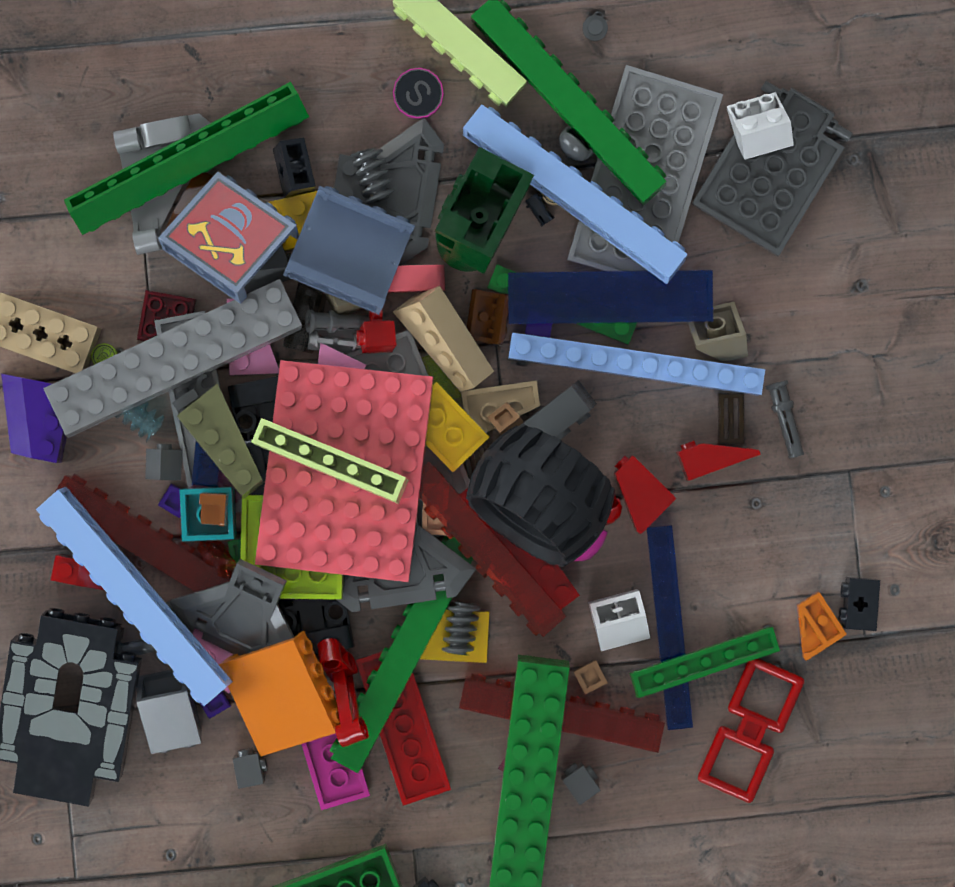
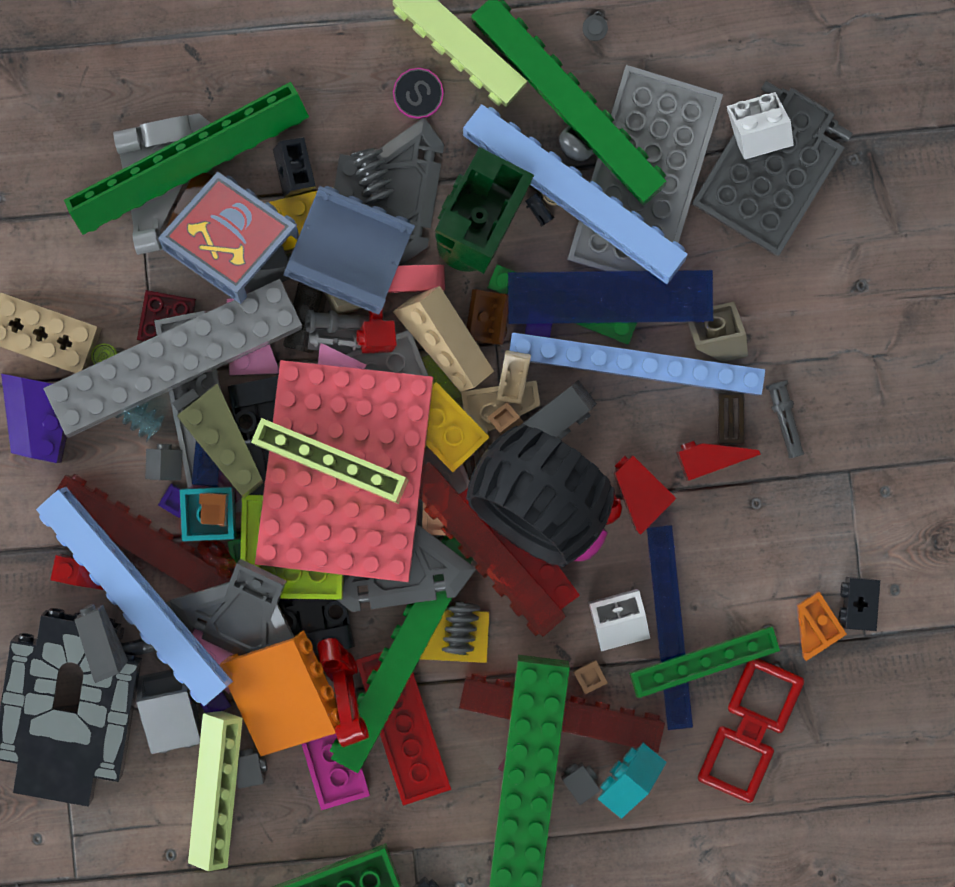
(100, 643): none -> dark grey slope
(215, 790): none -> yellowish green brick
(513, 377): none -> tan plate
(631, 780): none -> teal brick

